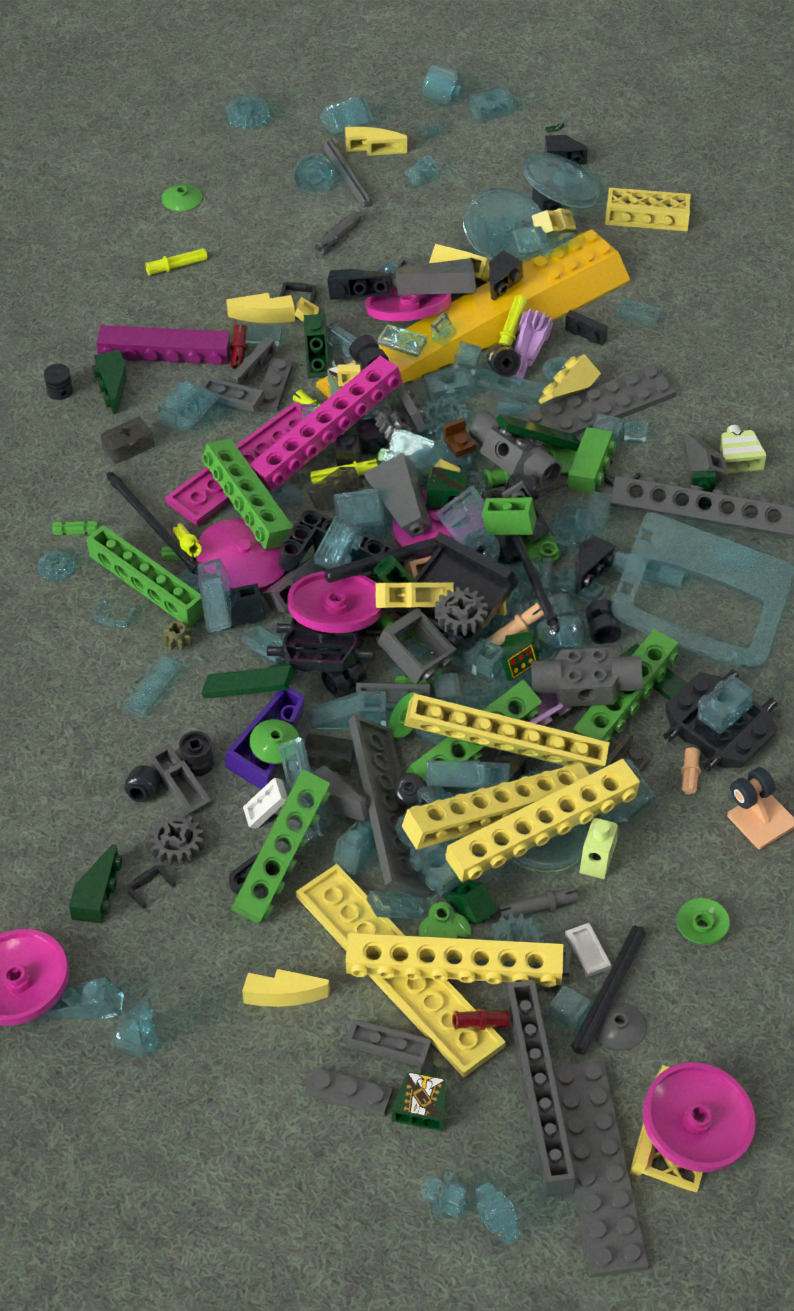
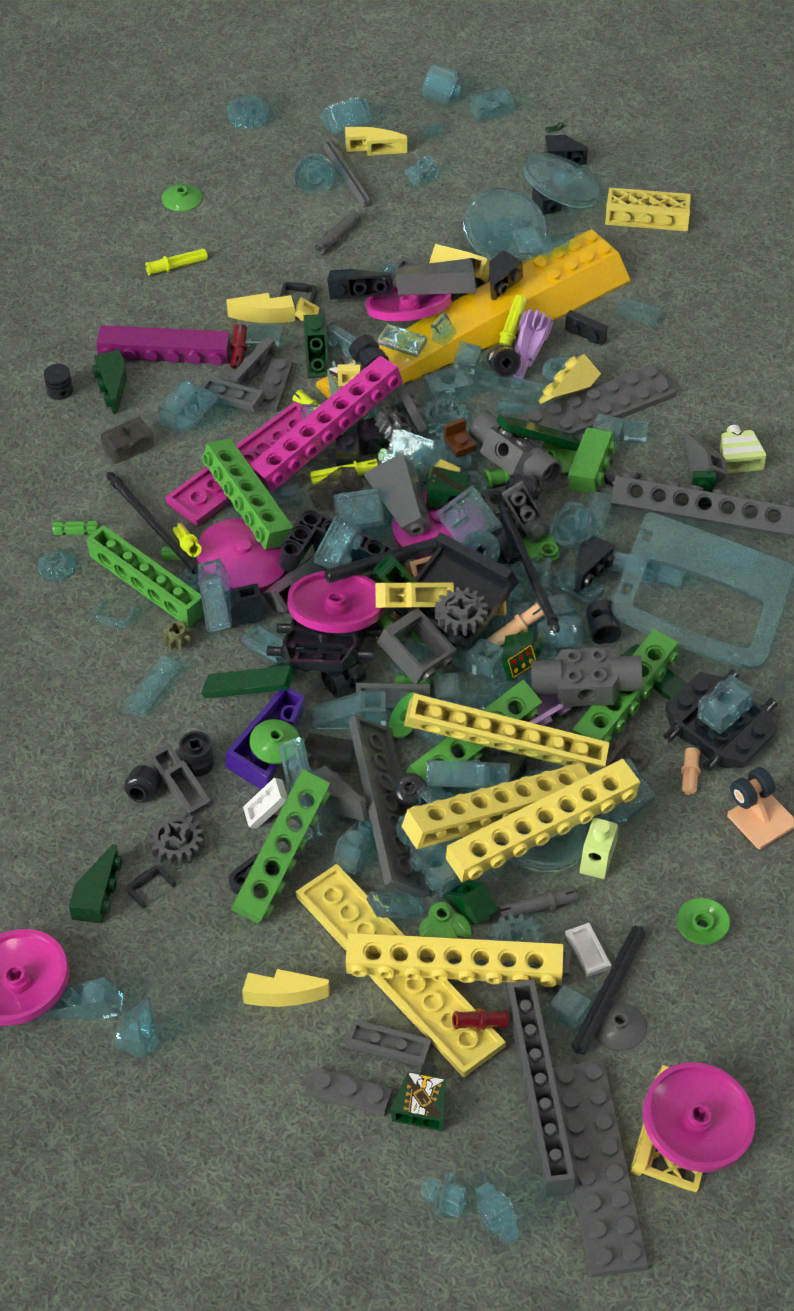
(509, 516): bright green brick -> none
(555, 221): light yellow slope -> none

